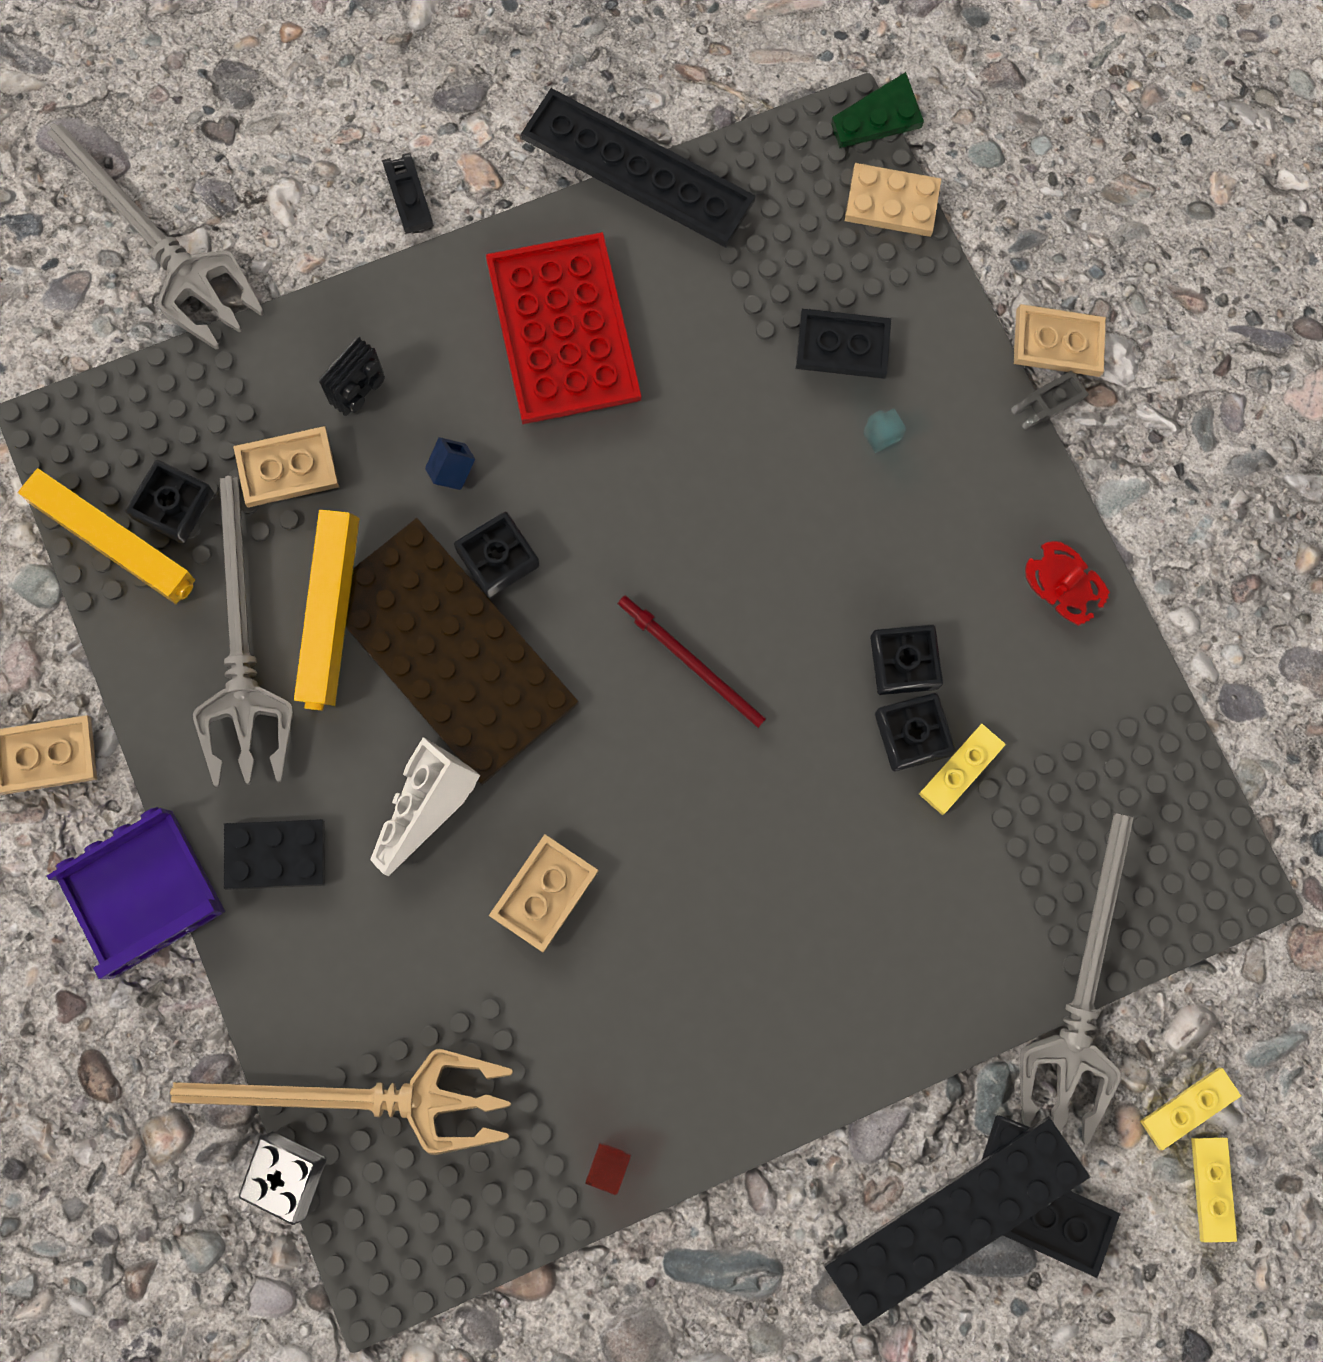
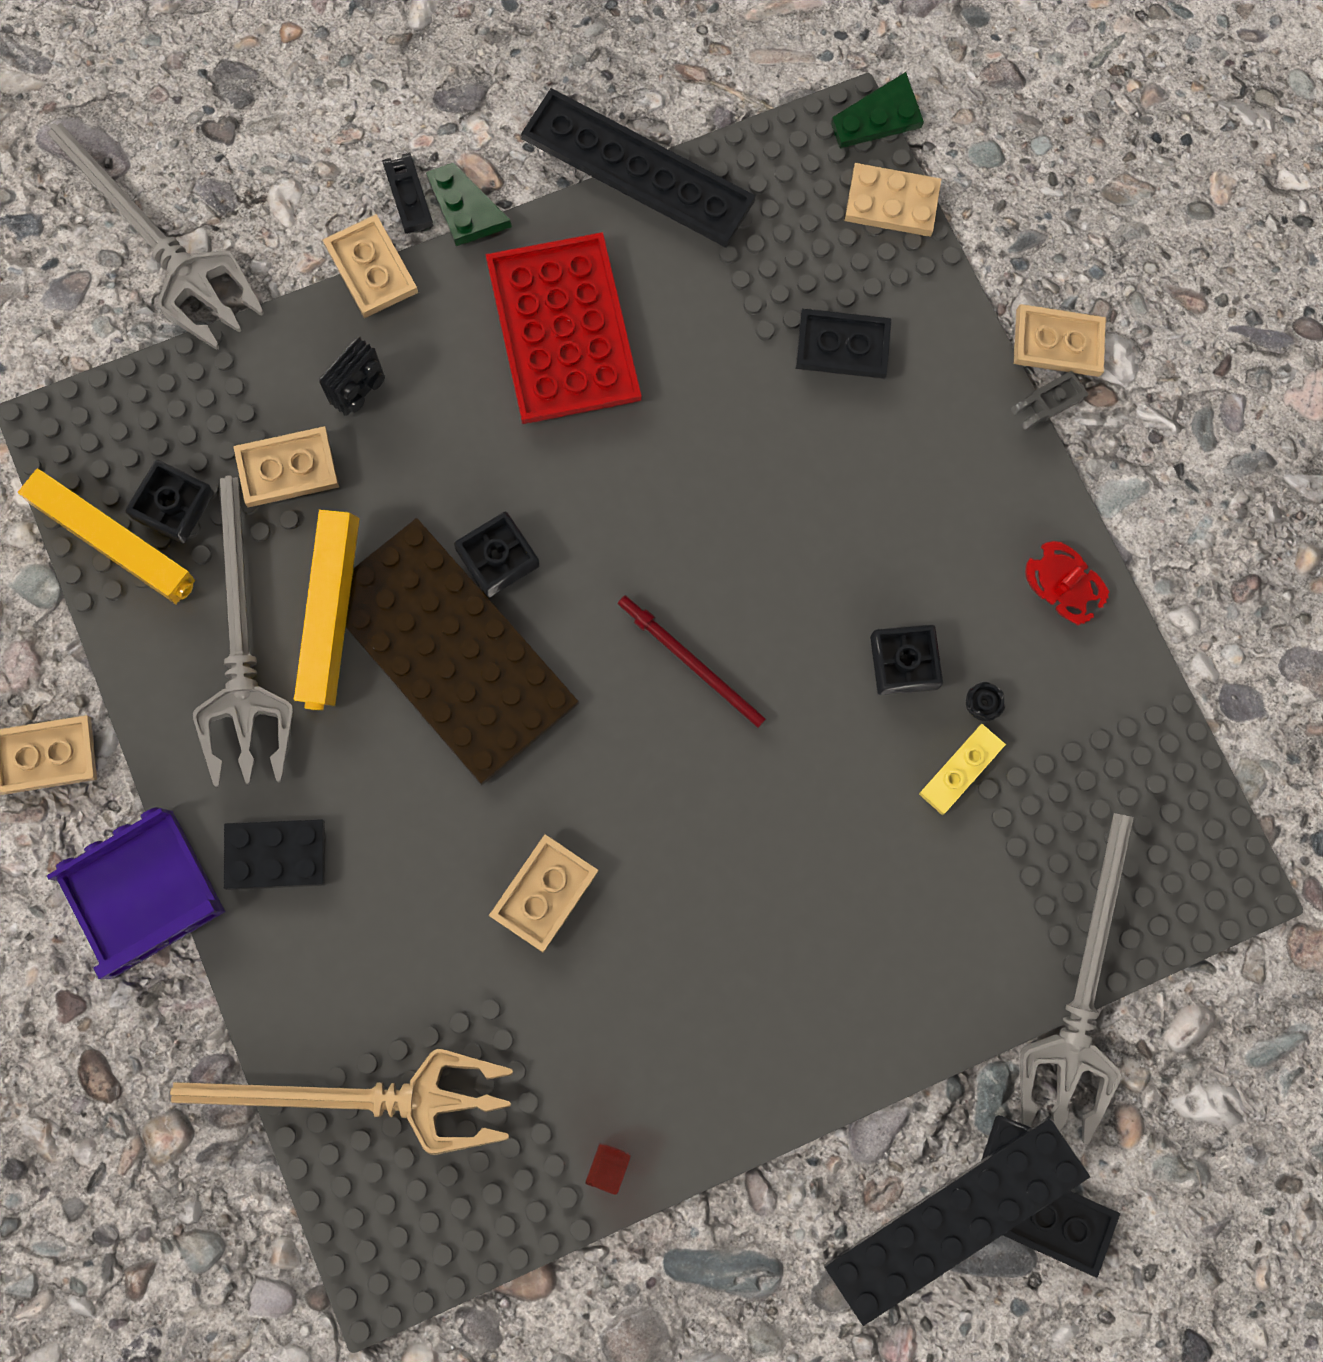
(299, 1169): brick -> none
(370, 266): none -> tan plate
(432, 793): white wedge -> none
(449, 463): dark blue panel -> none
(464, 205): none -> dark green wing
(884, 429): clear light blue plate -> none
(923, 714): black brick -> none
(993, 696): none -> black plate
(1190, 1108): light yellow plate -> none
(1214, 1189): light yellow plate -> none

